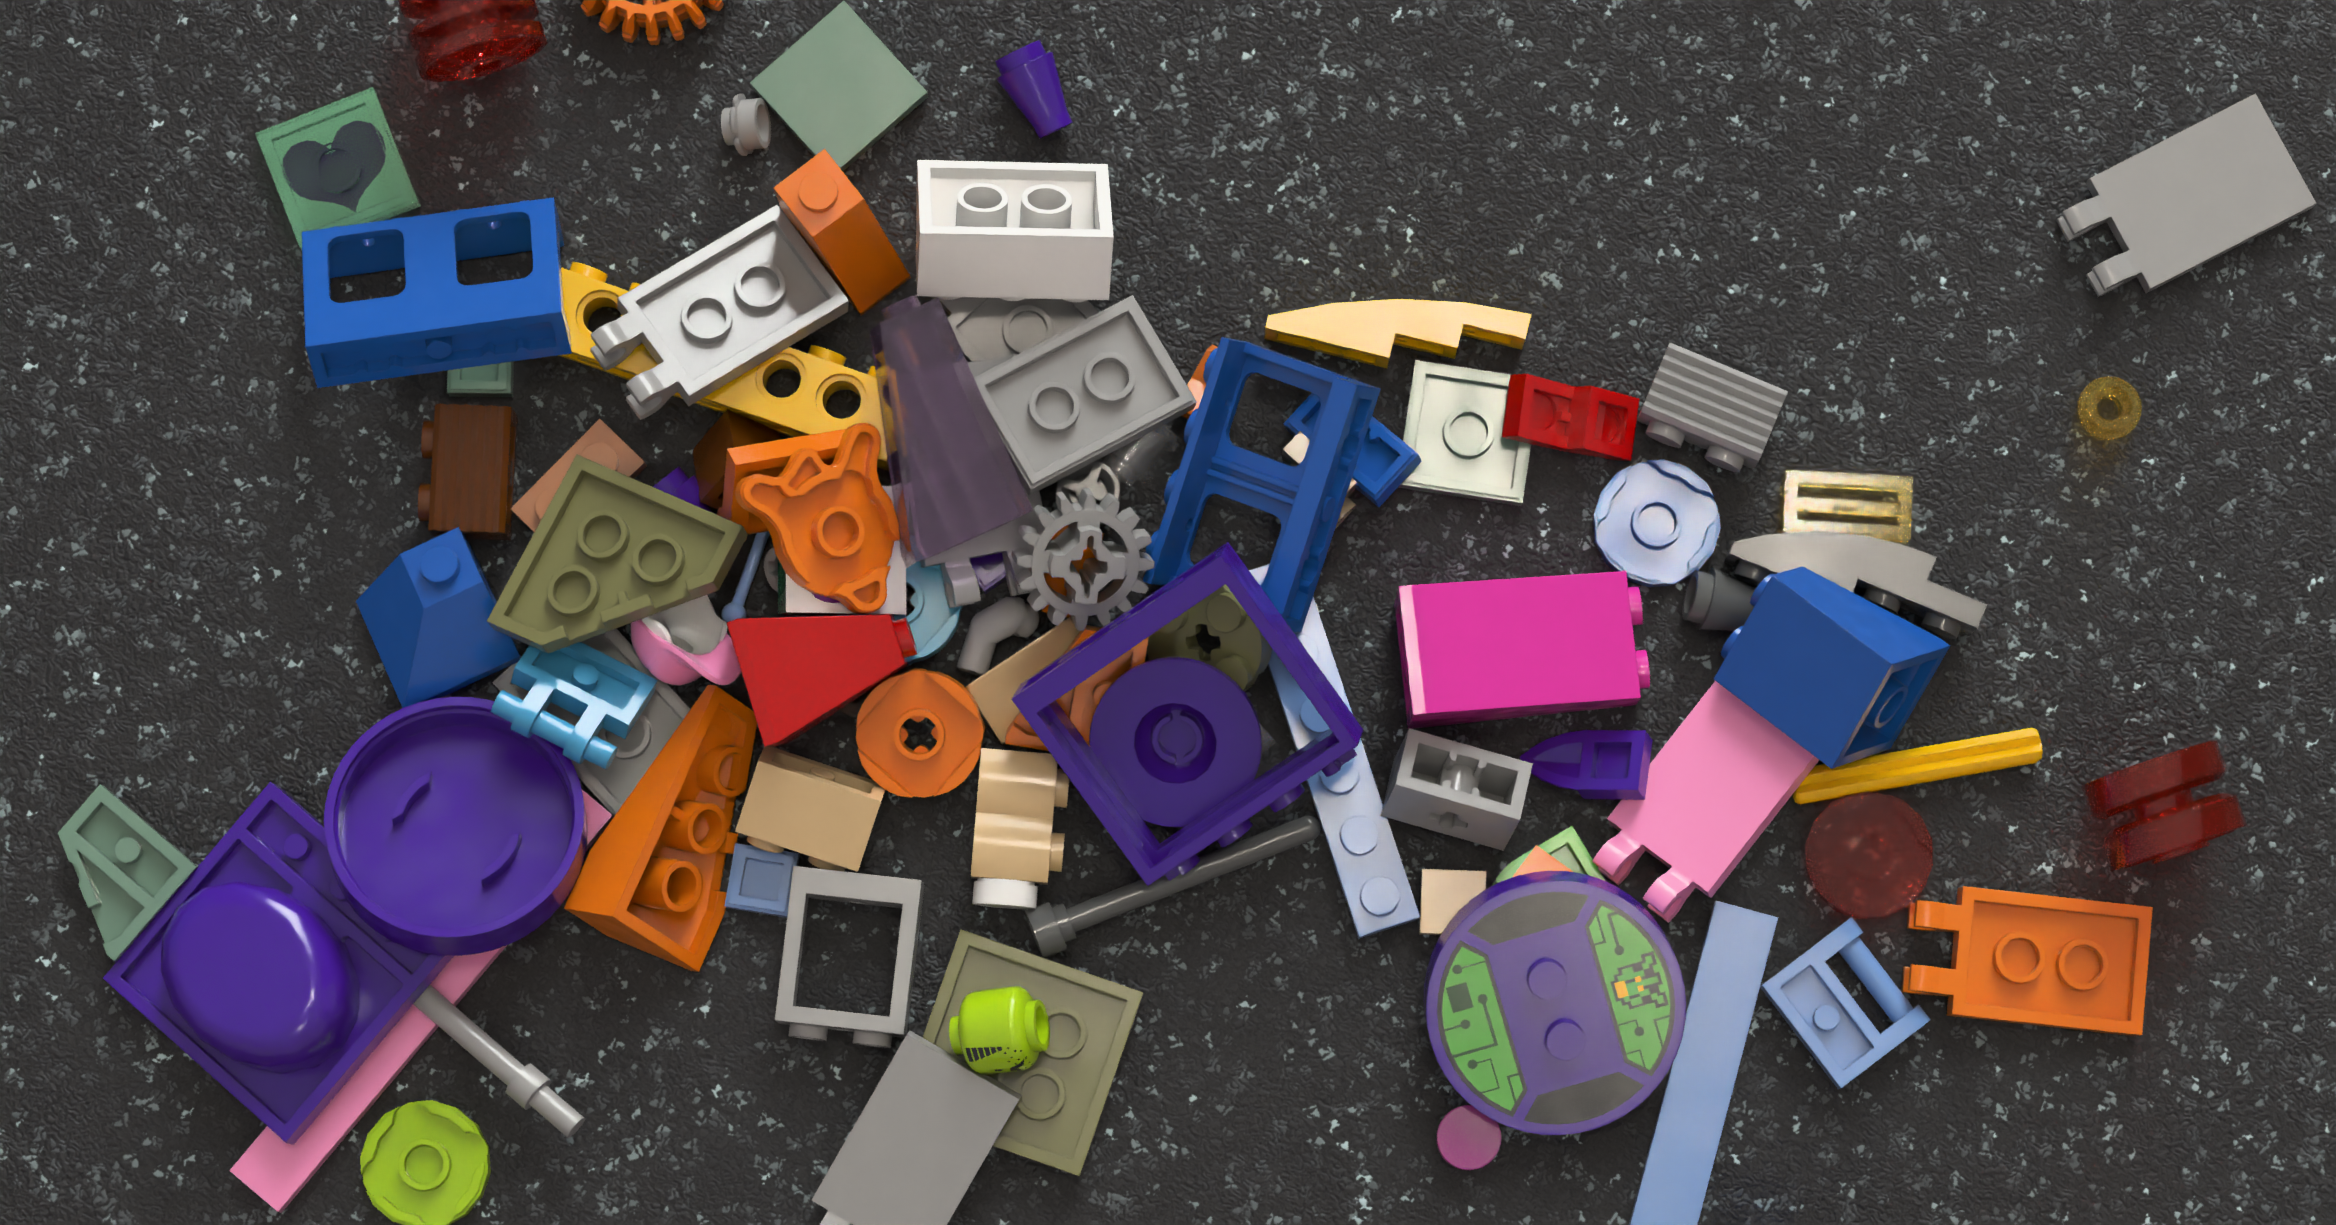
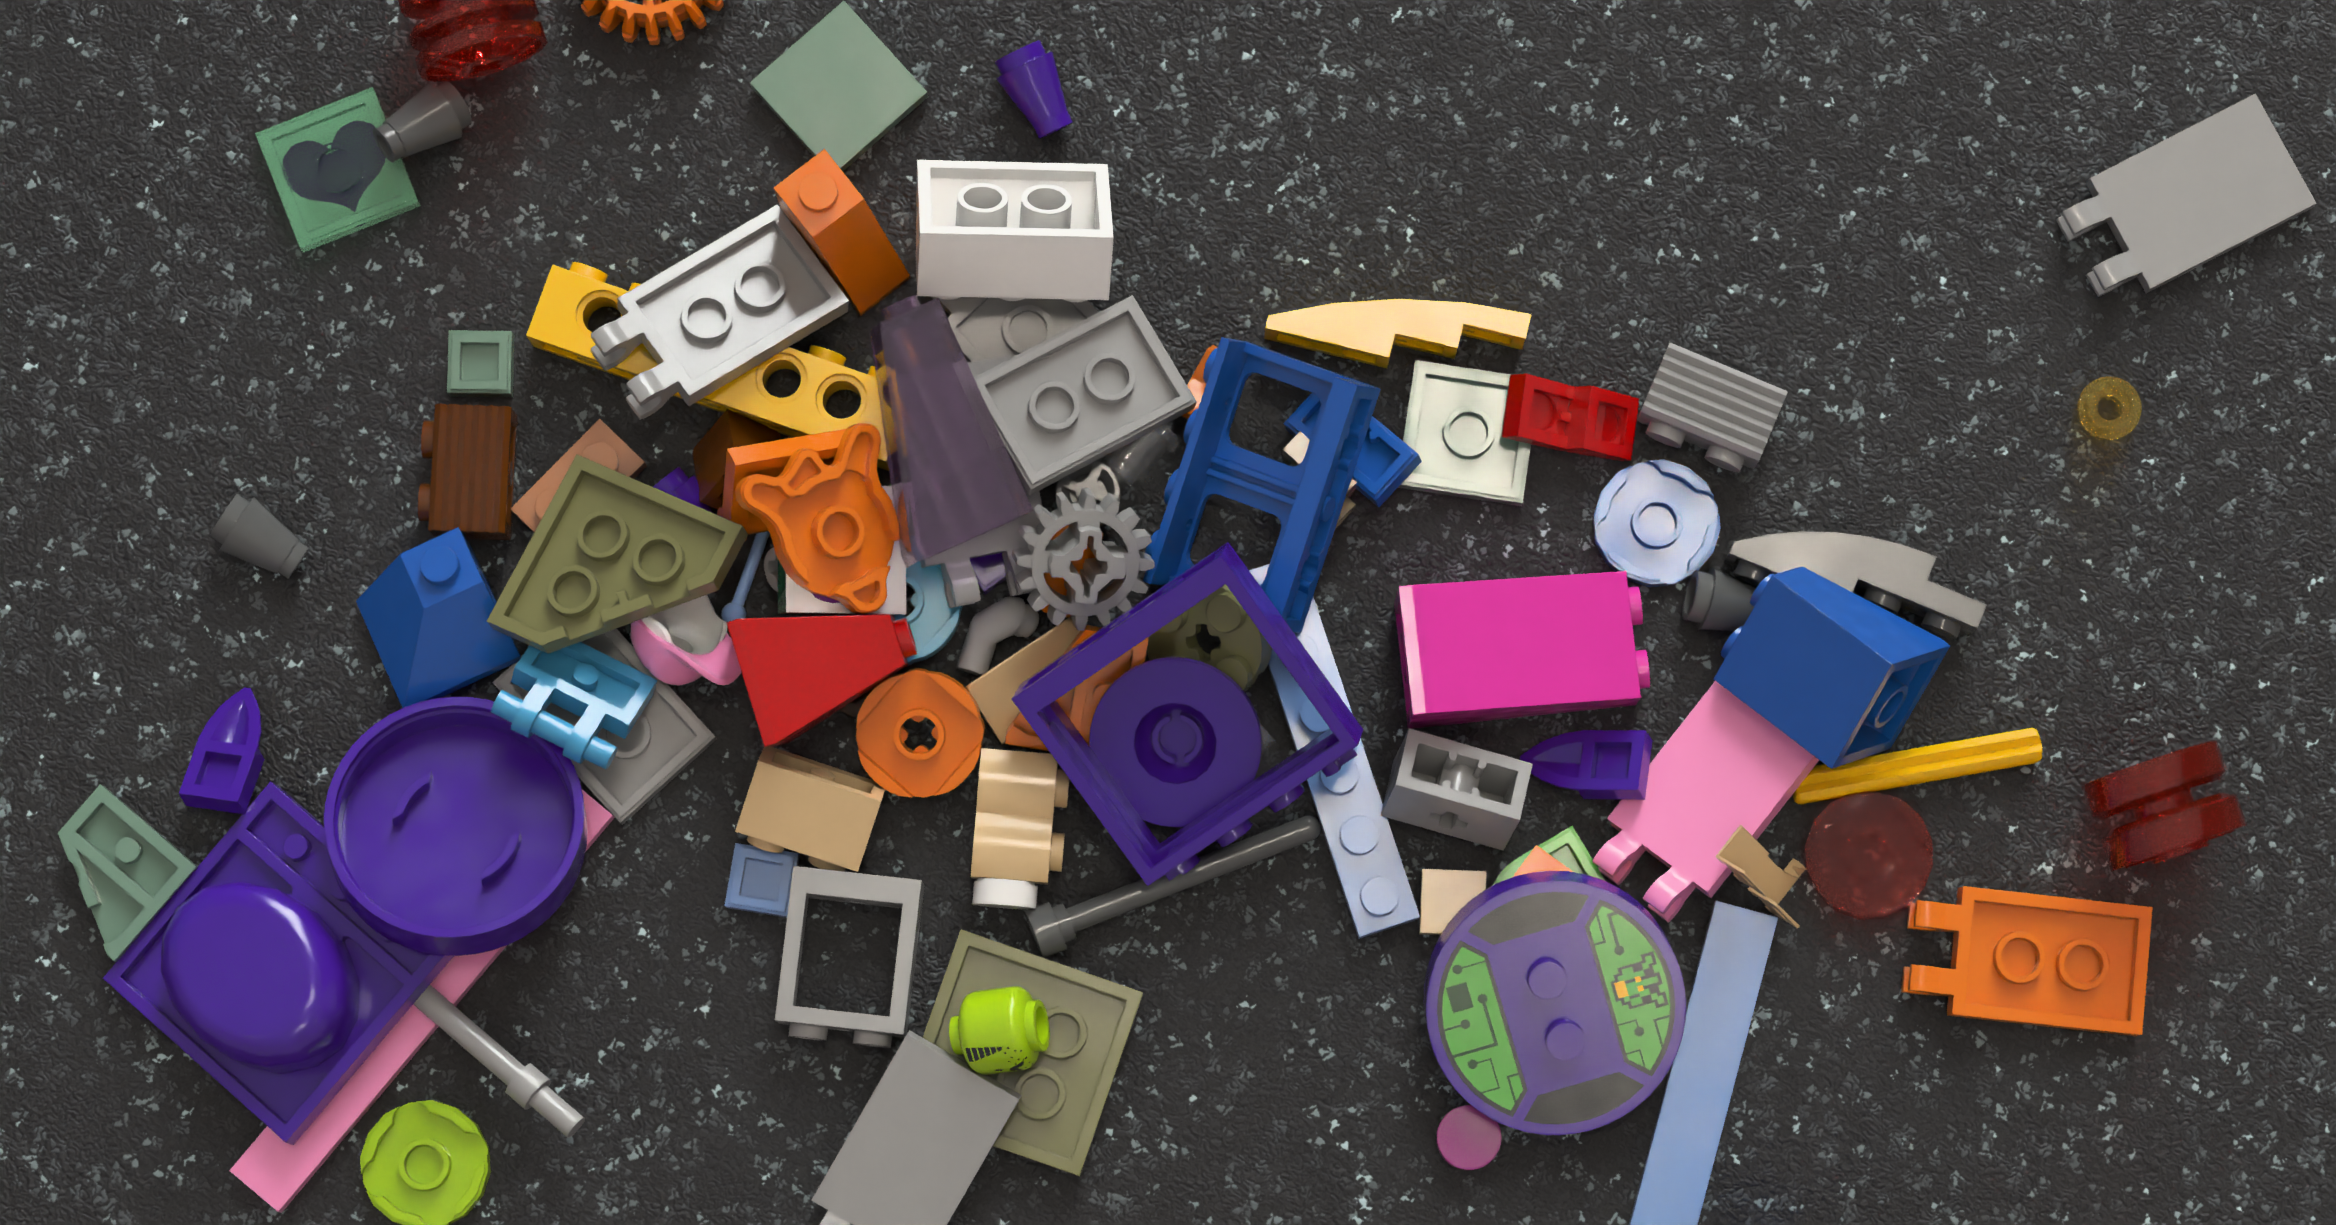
(226, 757): none -> dark purple plate
(258, 537): none -> dark grey cone
(423, 122): none -> dark grey cone
(435, 318): blue window -> none
(664, 852): orange wedge -> none
(746, 124): light grey plate -> none
(1754, 868): none -> tan piece
(1829, 1017): medium blue plate -> none
(1902, 509): clear yellow tile -> none

